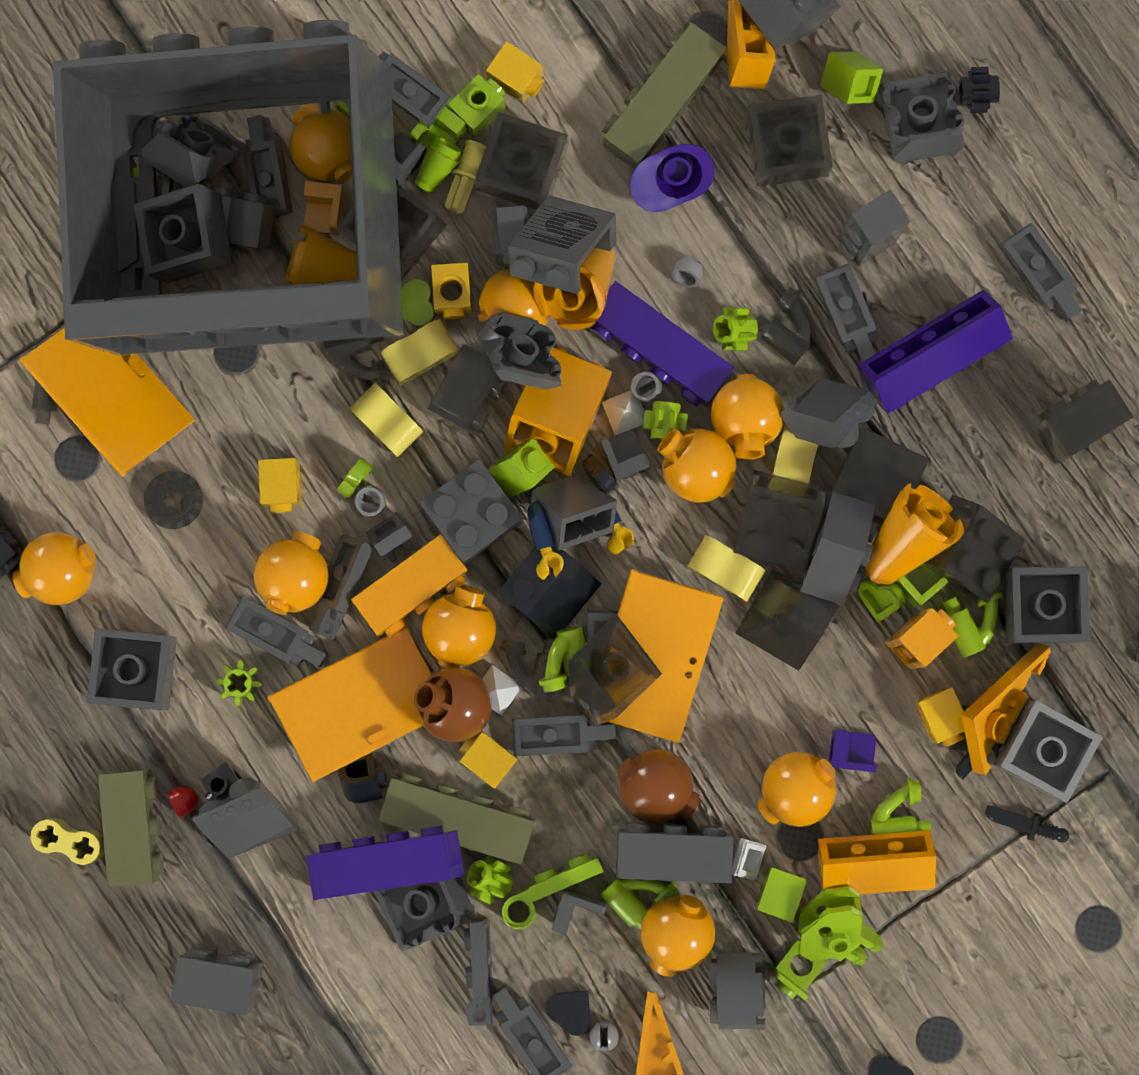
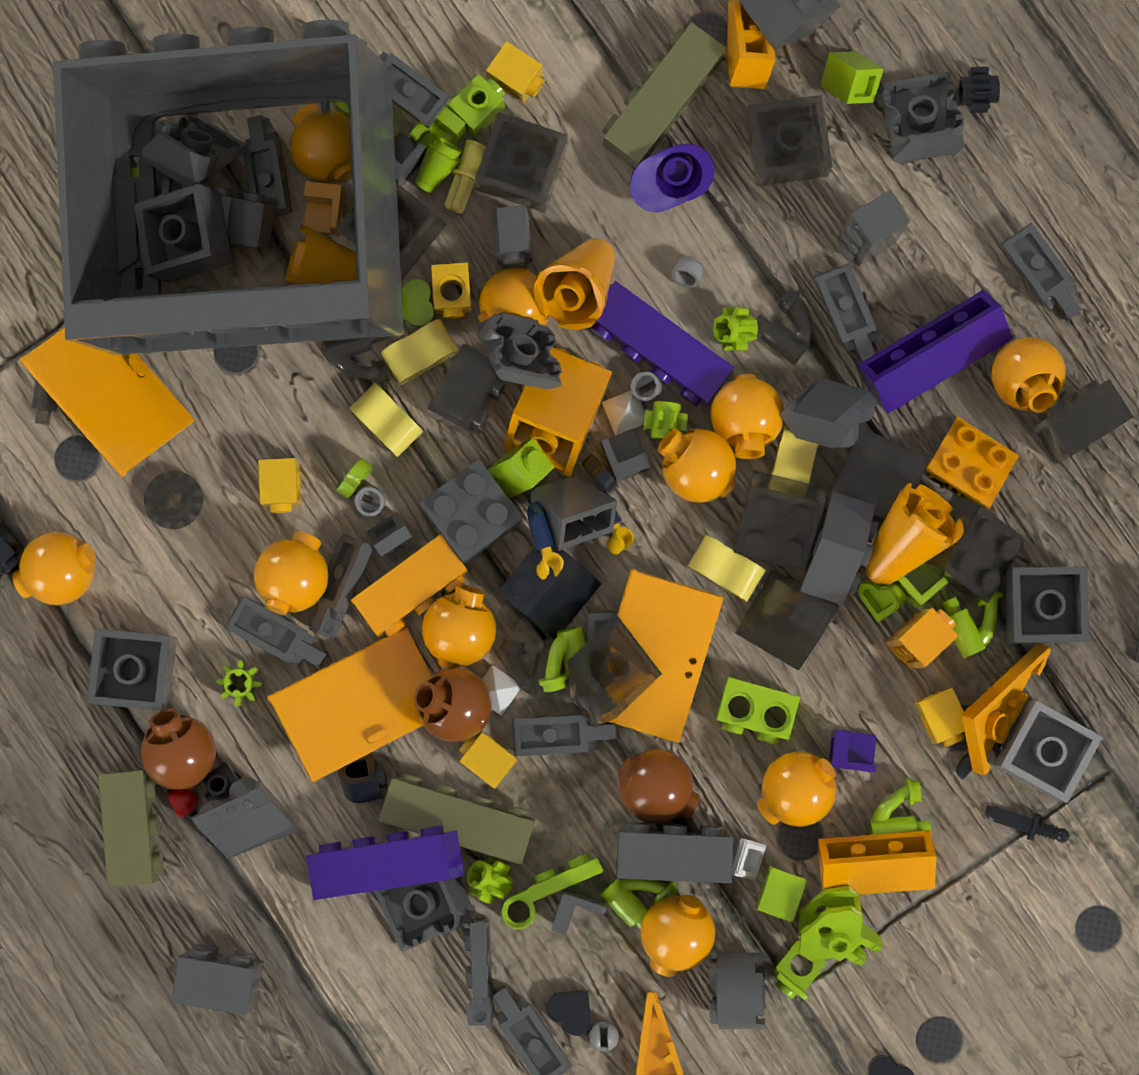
(67, 841): light yellow axle -> none
(177, 750): none -> dark orange brick
(559, 241): dark grey panel -> none
(758, 700): none -> lime brick
(971, 463): none -> light orange hinge
(1029, 374): none -> light orange brick

